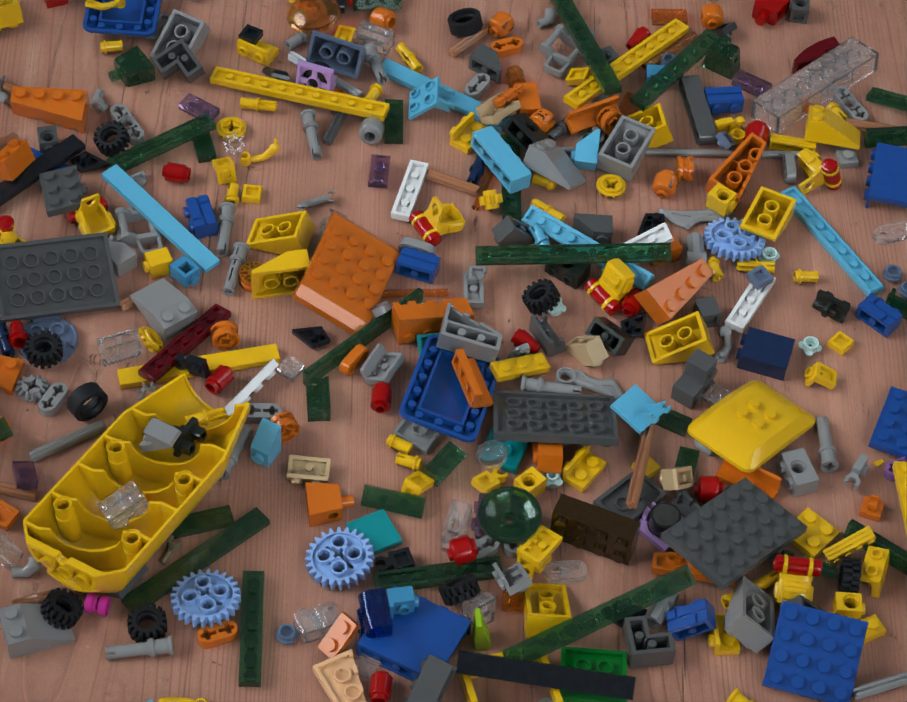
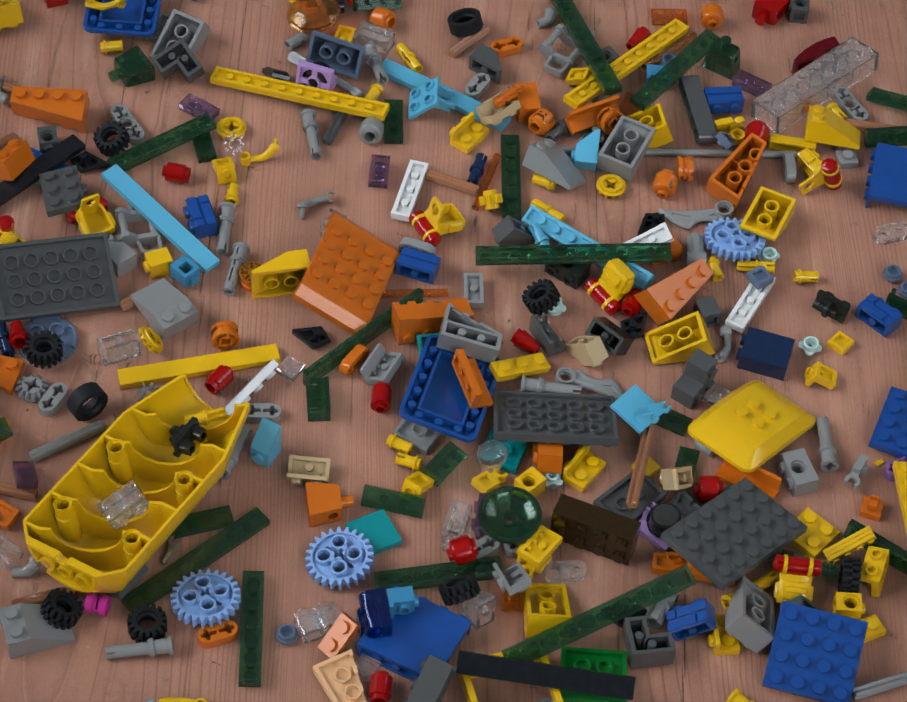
(97, 101): light grey arm -> none
(140, 178): light grey tile -> none
(159, 436): light grey slope -> none
(183, 344): dark red tile -> none
(195, 365): black plate -> none
(251, 34): black plate -> none
(251, 194): yellow tile -> none
(258, 104): yellow axle -> none
(261, 52): yellow bracket -> none
(281, 232): yellow slope -> none
(288, 424): orange wheel -> none
(381, 308): light grey tile -> none
(396, 560): black plate -> none
(476, 274): light grey tile -> none
(480, 632): lime slope -> none
(501, 24): orange head -> none
(501, 159): medium azure brick -> none
(515, 75): clear orange brick -> none
(521, 350): light grey tile -> none
(523, 131): pearl dark grey brick -> none
(595, 226): dark grey slope -> none
(721, 199): yellow brick -> none
(726, 29): black plate -> none
(834, 244): medium azure tile -> none

